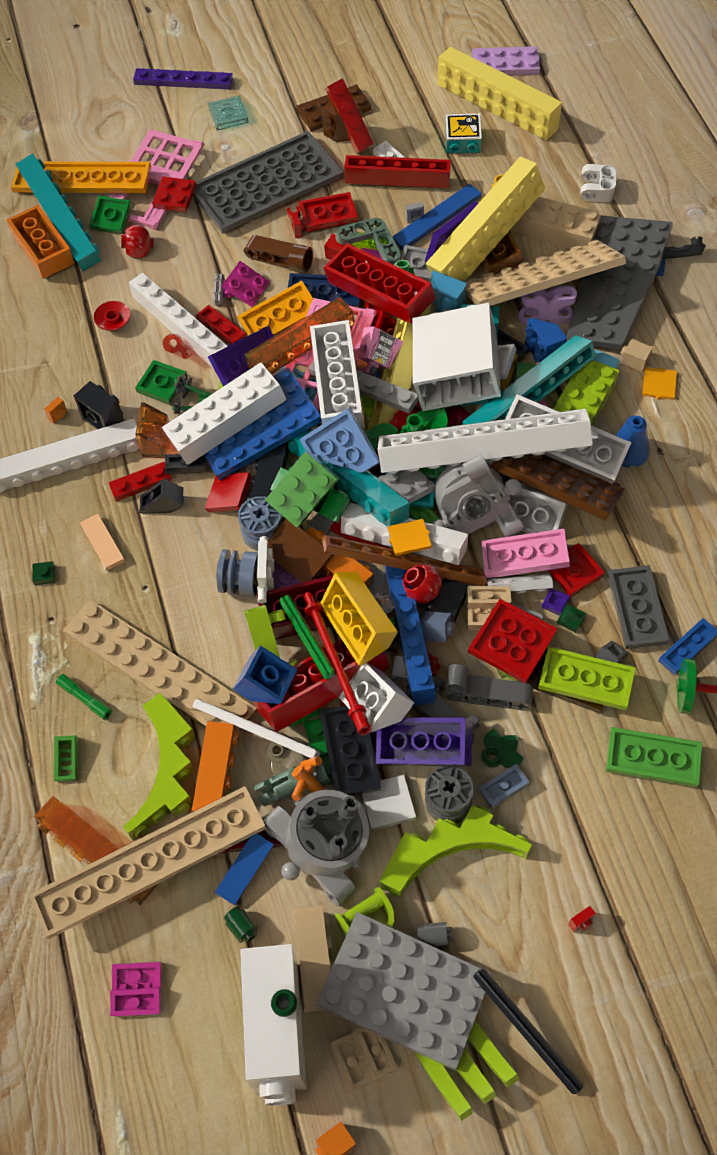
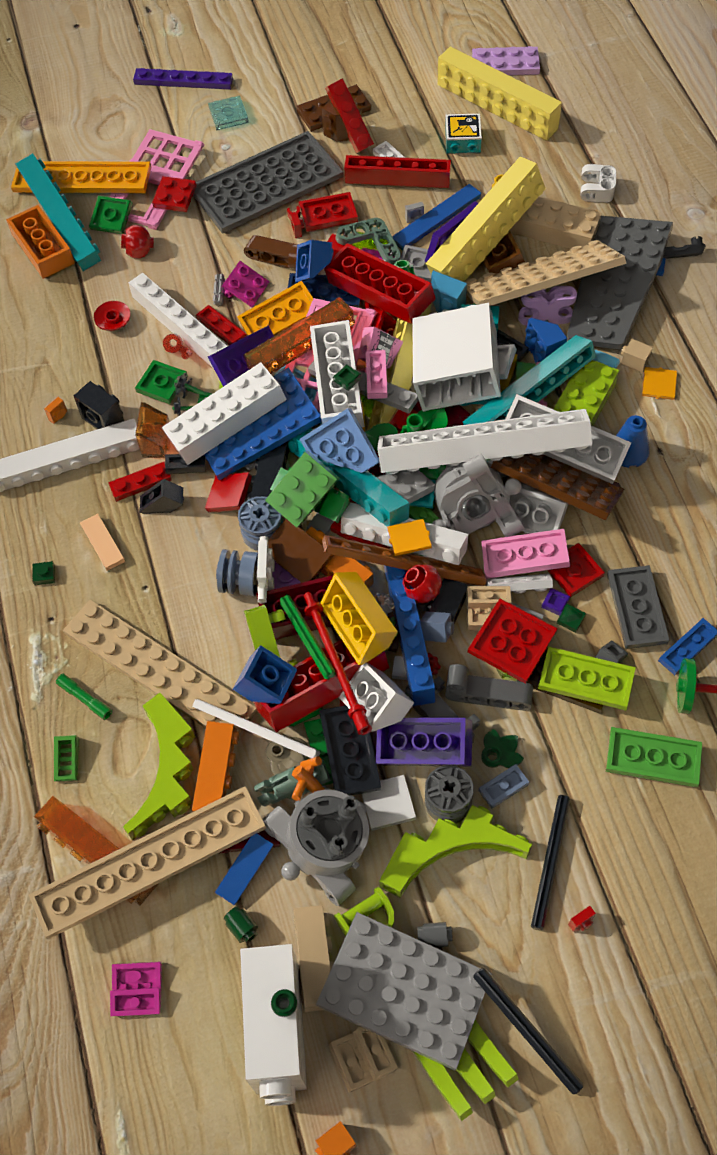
(312, 258): none -> blue slope
(347, 377): none -> dark green tile
(376, 374): none -> bright pink plate
(550, 863): none -> black axle

